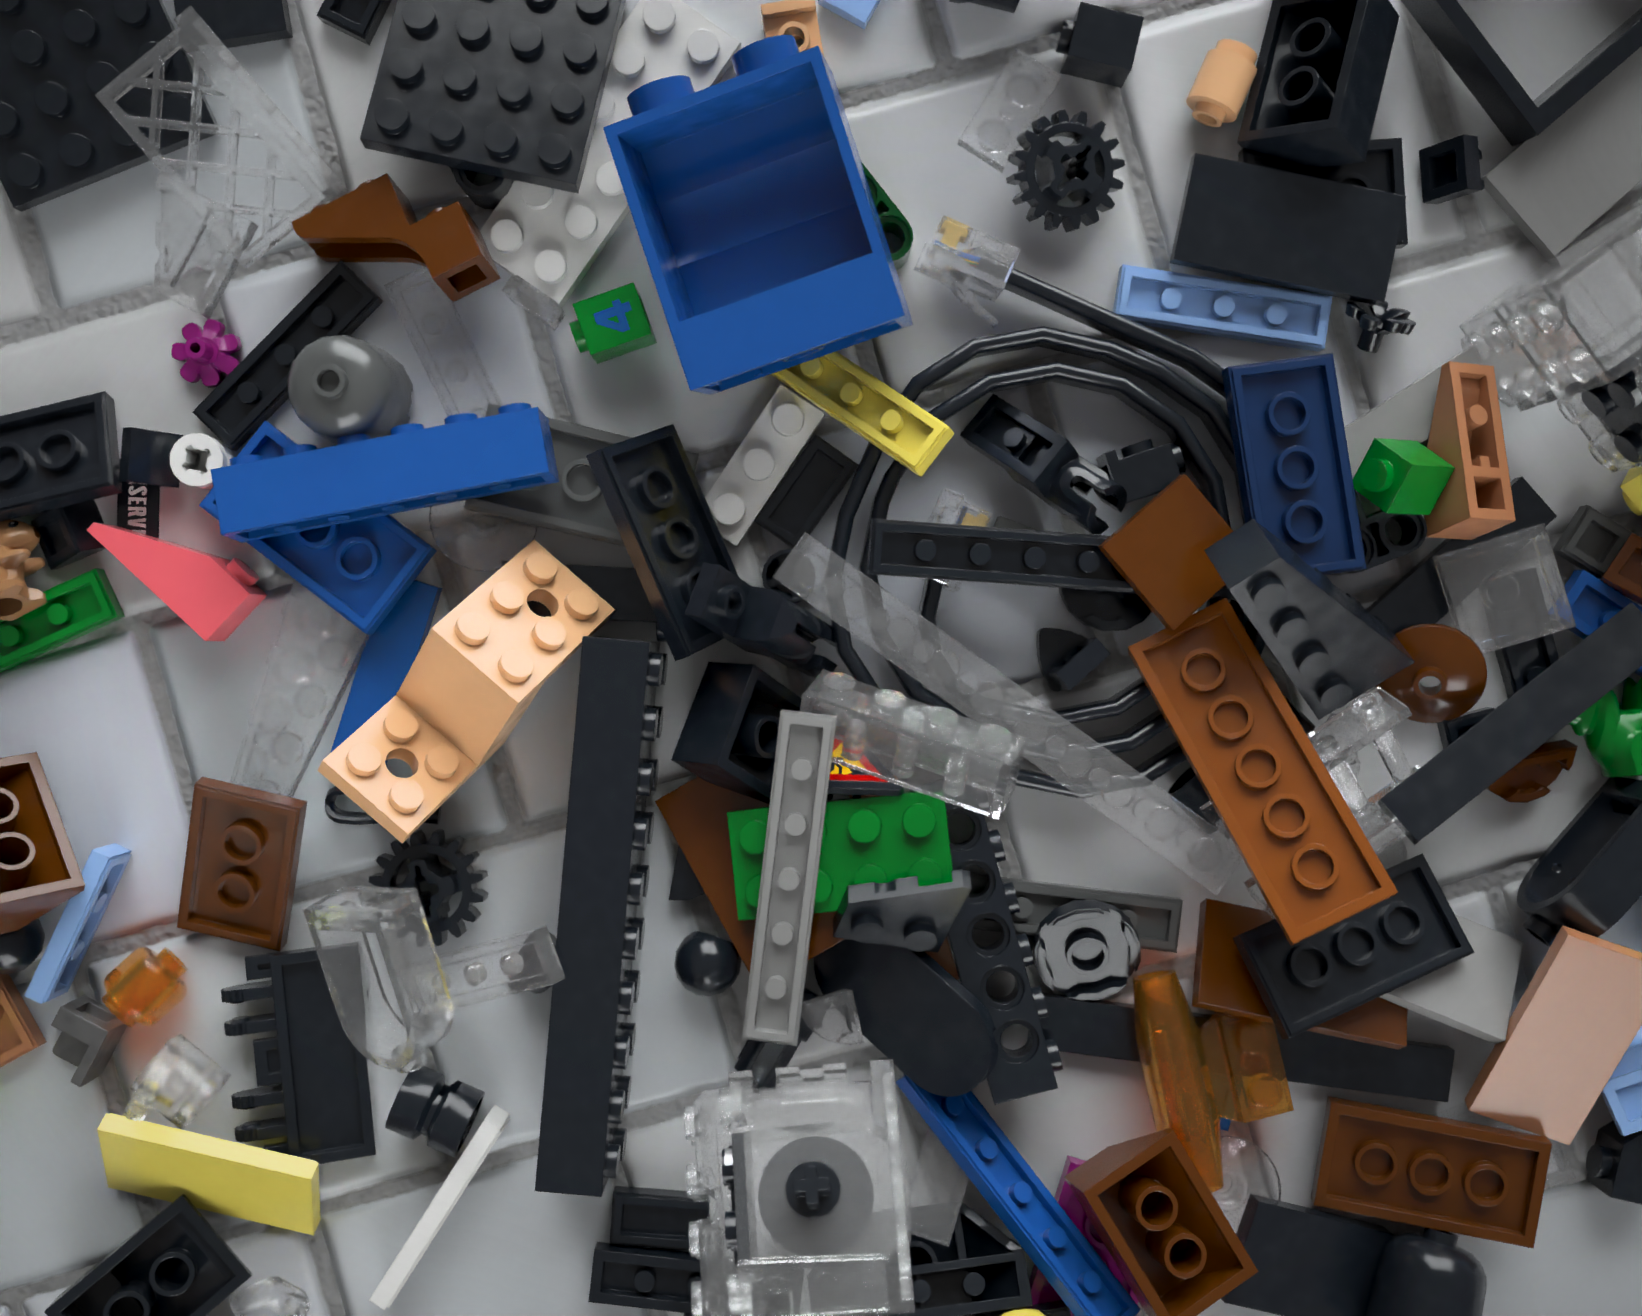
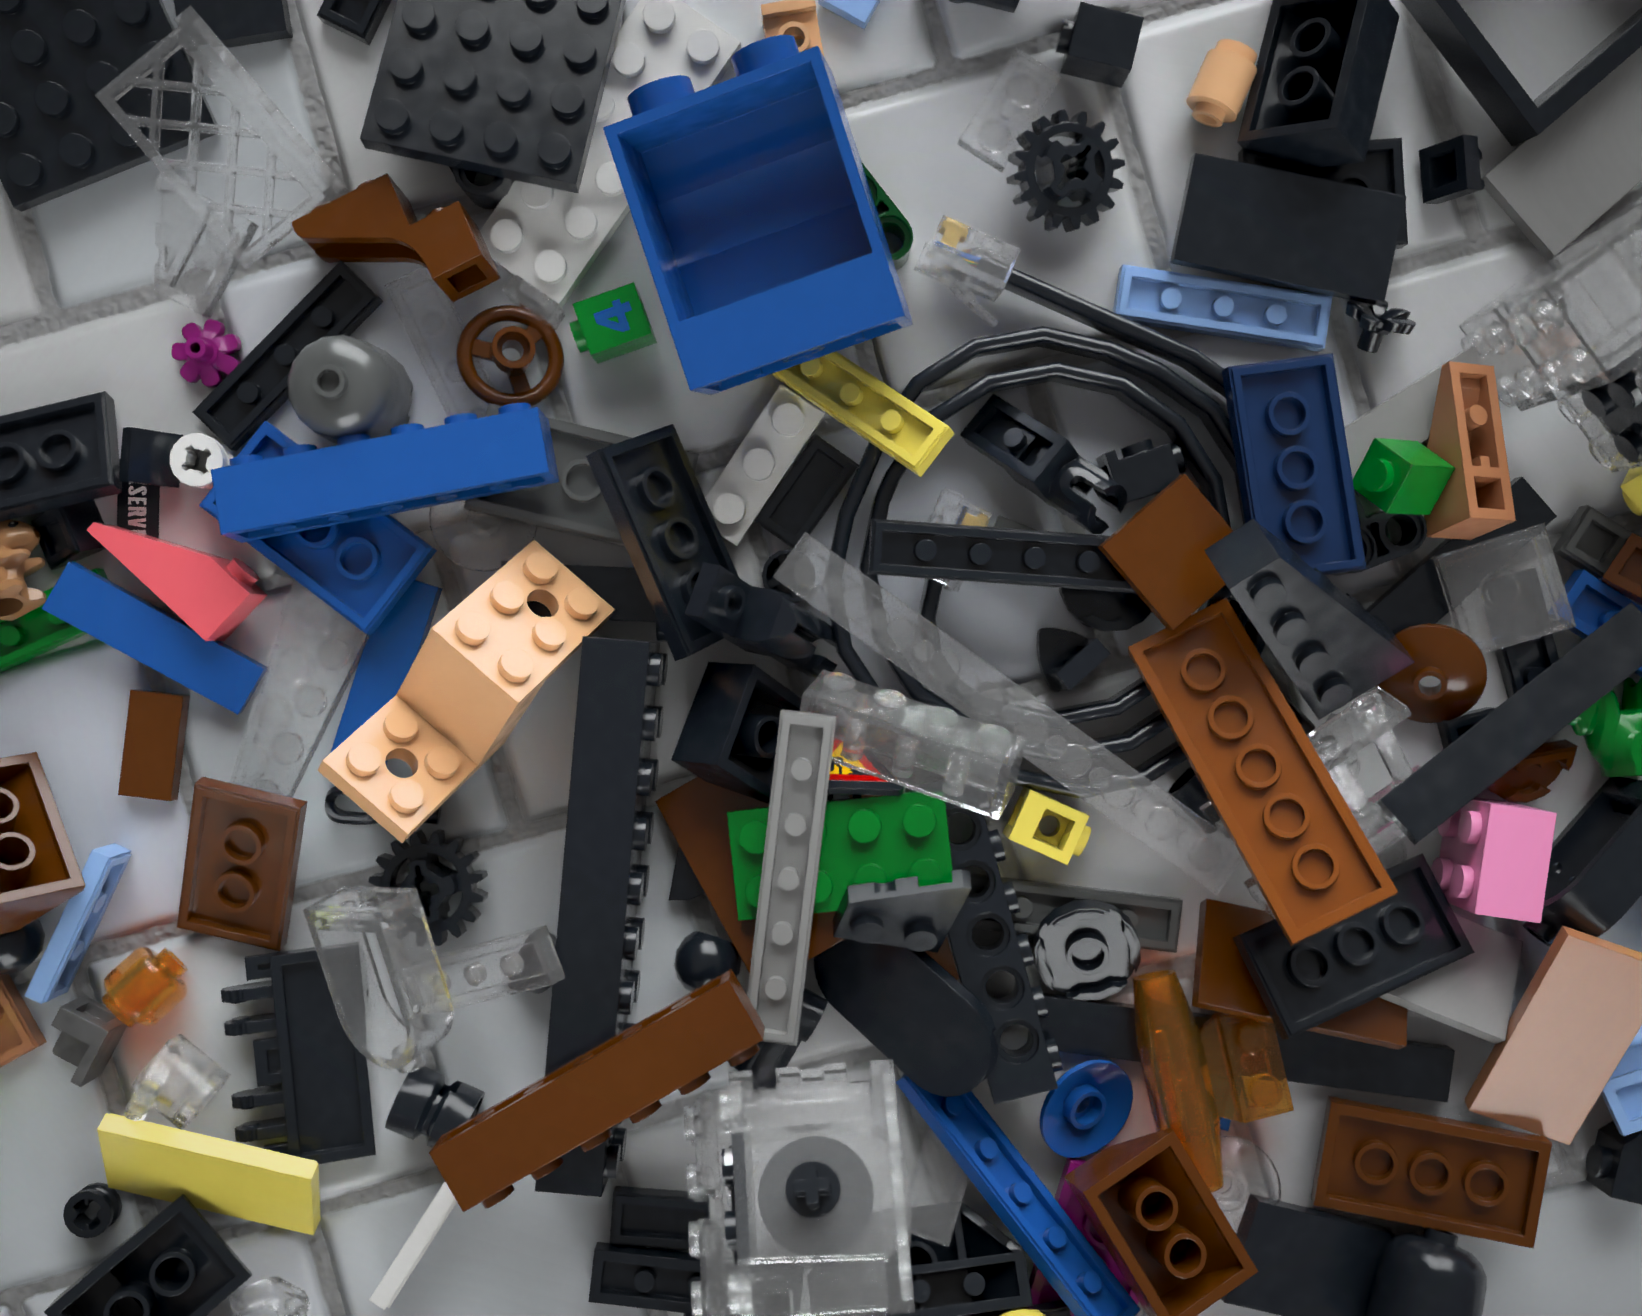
(74, 1210): none -> black bush
(154, 637): none -> blue tile
(154, 745): none -> reddish brown tile
(509, 337): none -> reddish brown piece
(598, 1091): none -> reddish brown brick
(834, 1017): clear tile -> none
(1067, 839): none -> light yellow brick
(1086, 1108): none -> blue dish
(1496, 859): none -> bright pink brick

